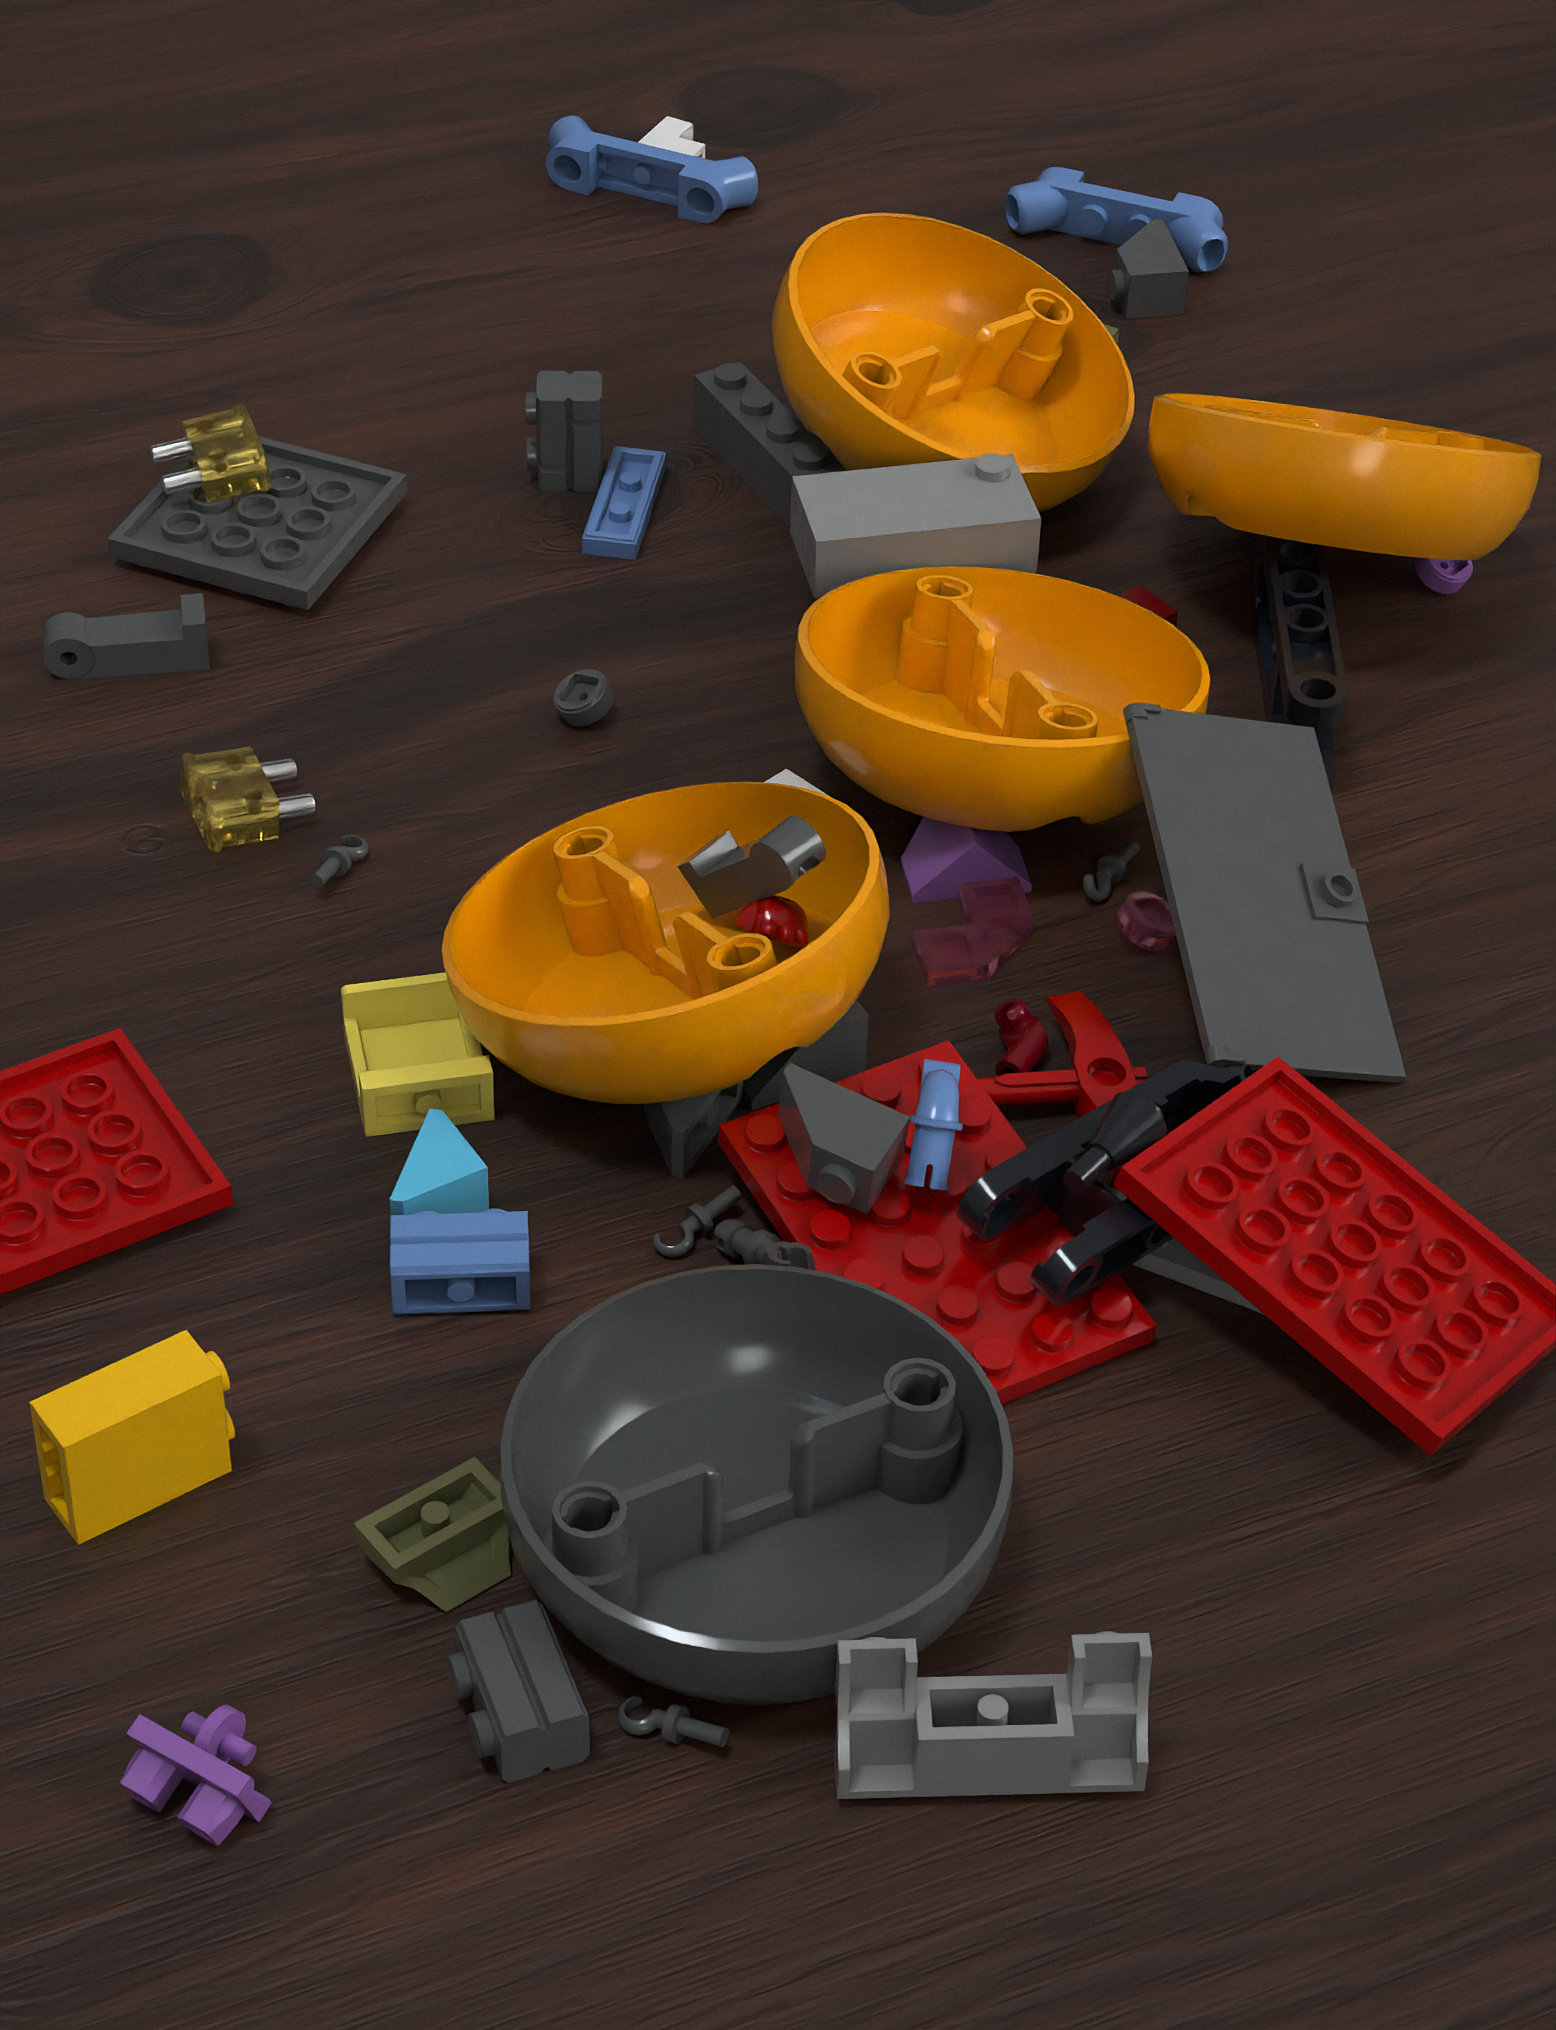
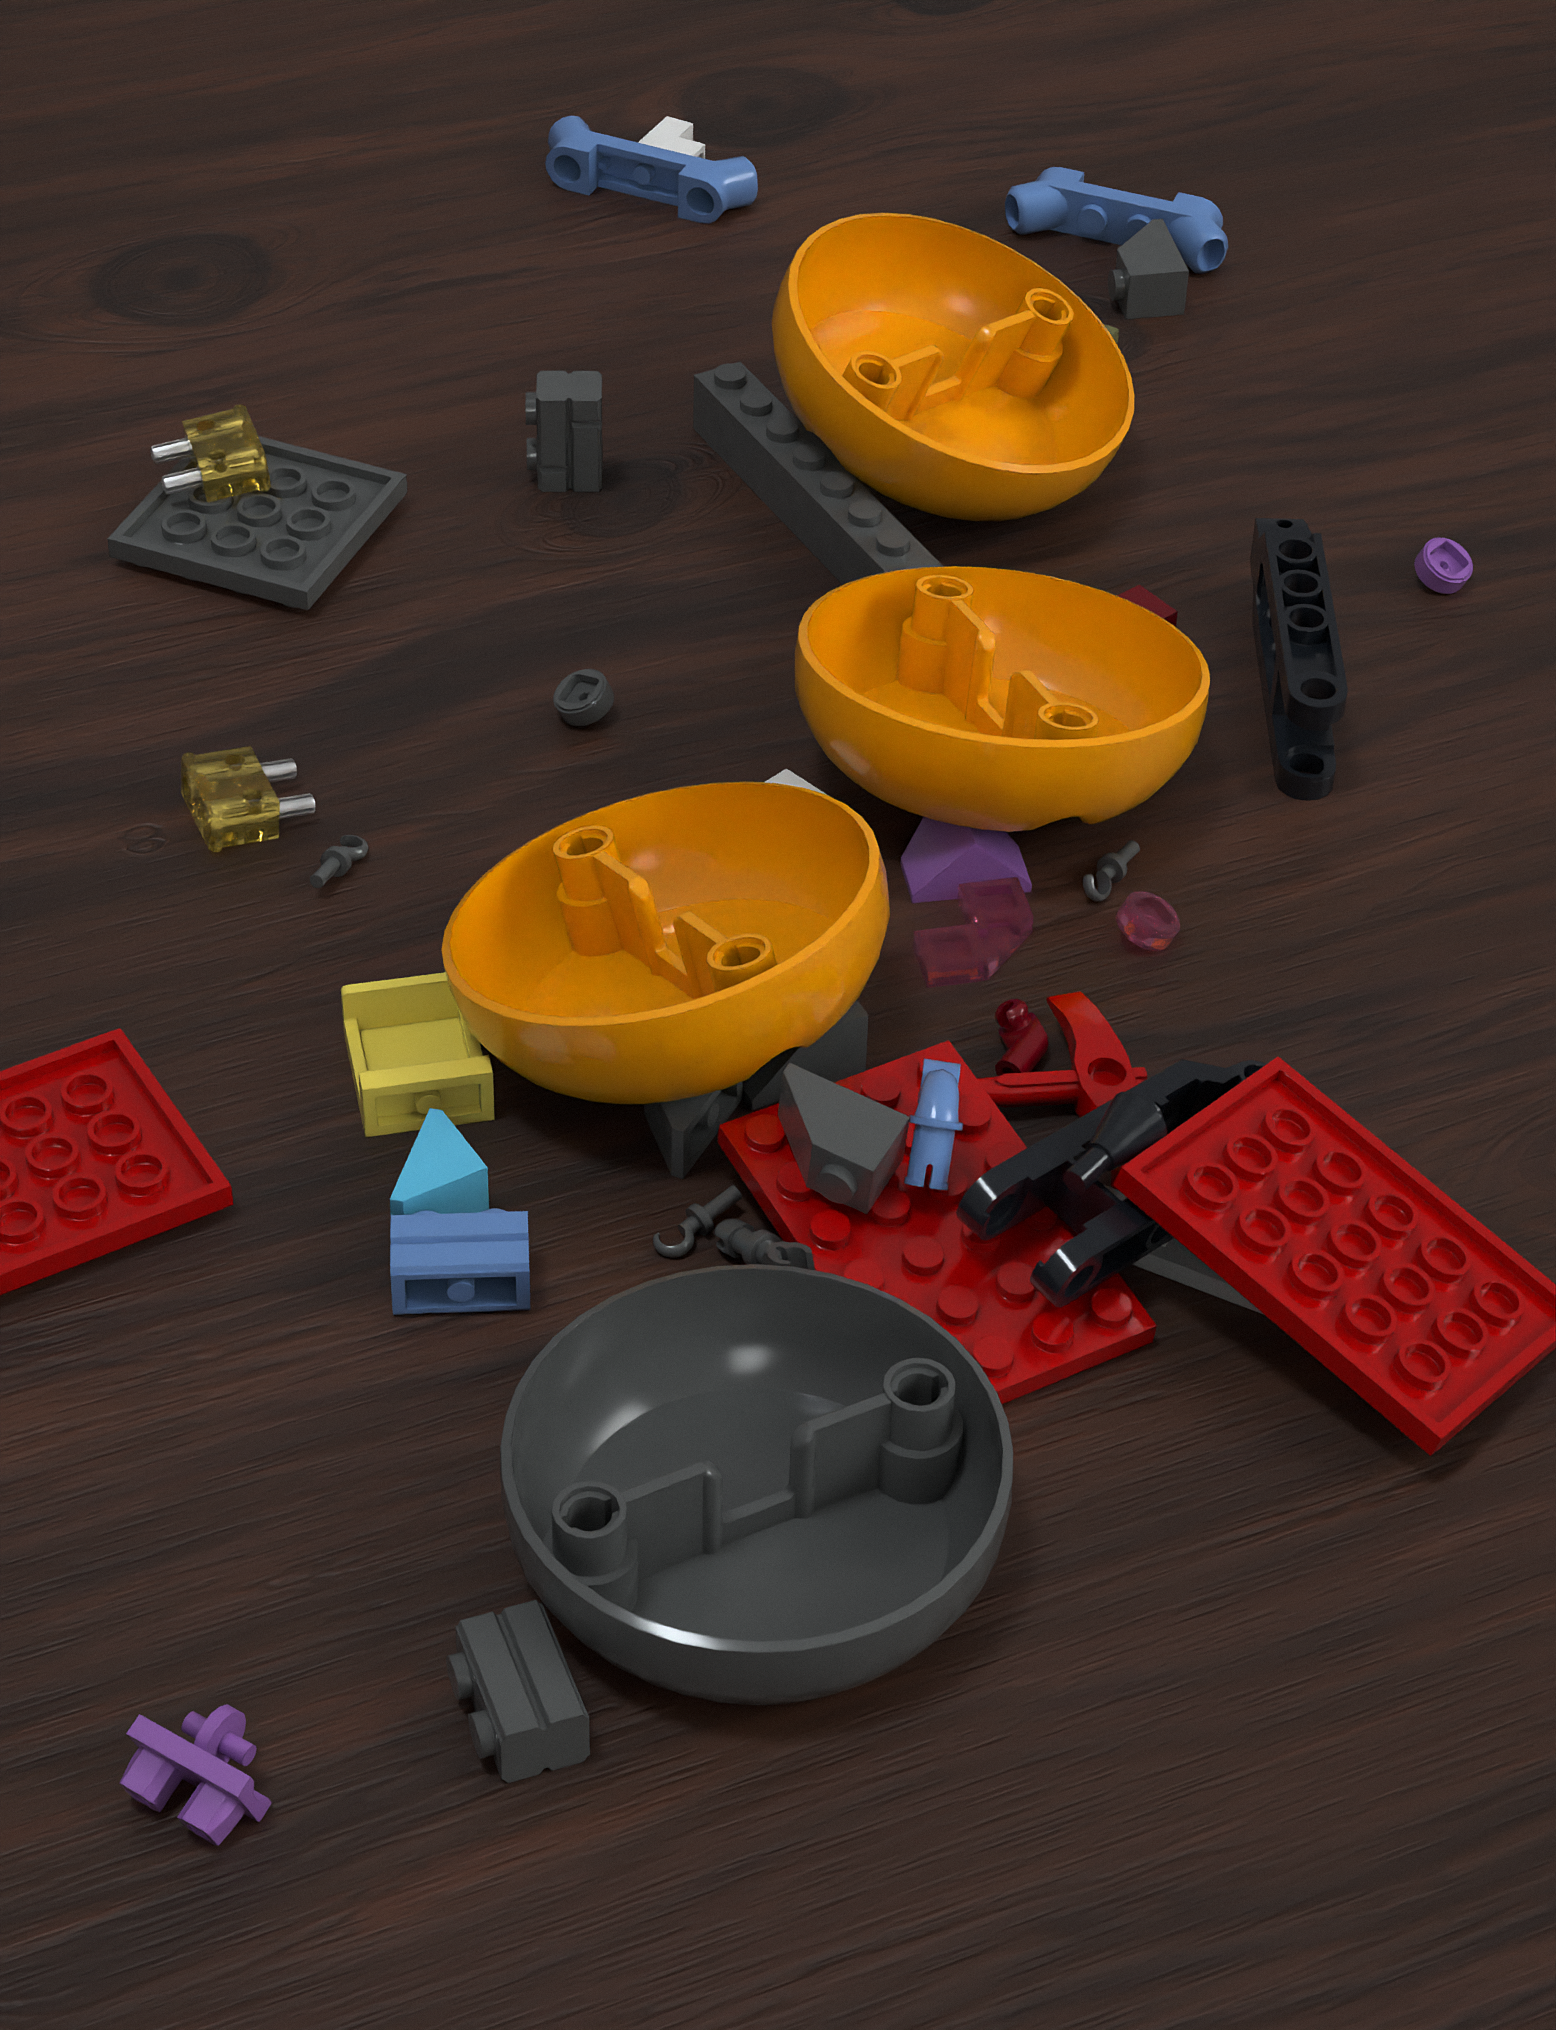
(128, 642): dark grey leg -> none
(133, 1435): yellow brick -> none
(442, 1537): olive slope -> none
(624, 503): medium blue tile -> none
(674, 1724): dark grey hand -> none
(734, 876): dark grey leg -> none
(777, 919): red animal -> none
(913, 518): light grey brick -> none
(993, 1731): light grey bracket -> none
(1262, 895): dark grey door -> none
(1339, 476): light orange cylinder -> none

